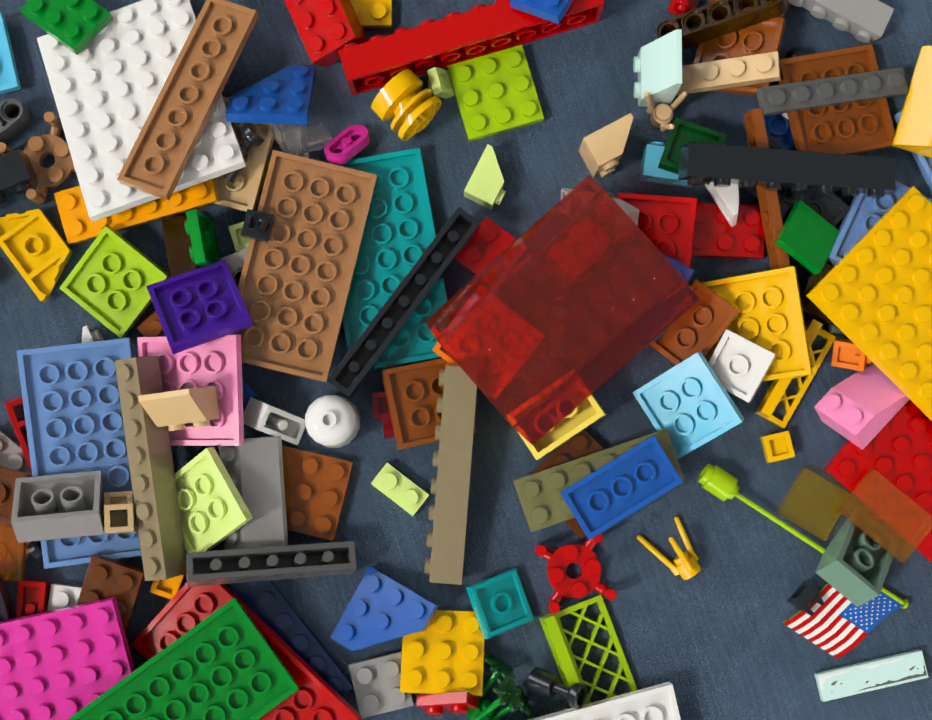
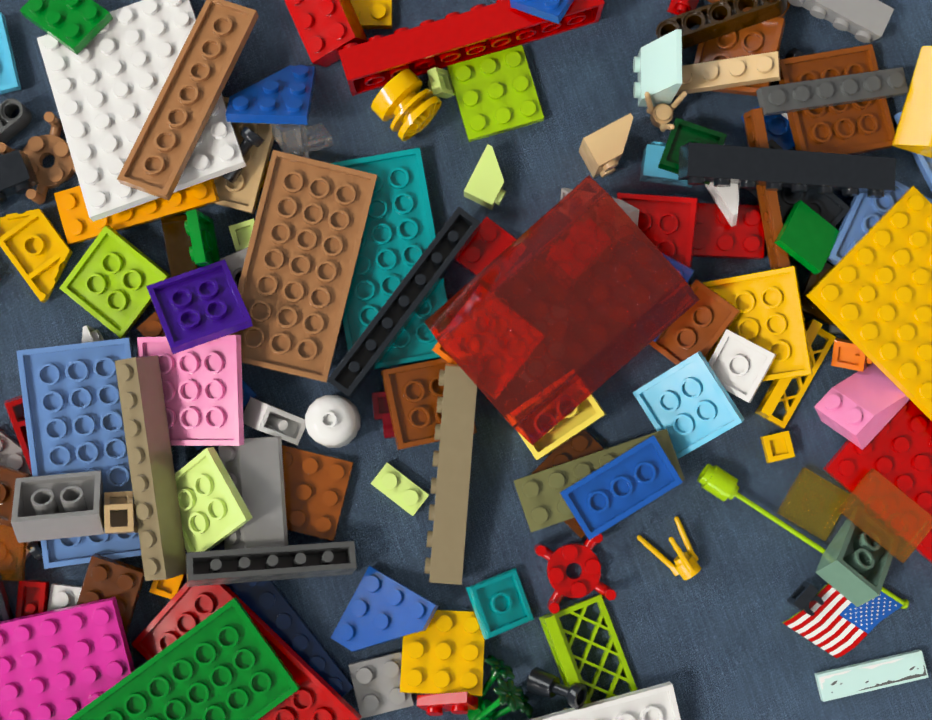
(182, 407): tan slope -> none
(257, 225): black tile -> none
(346, 144): dark pink plate -> none

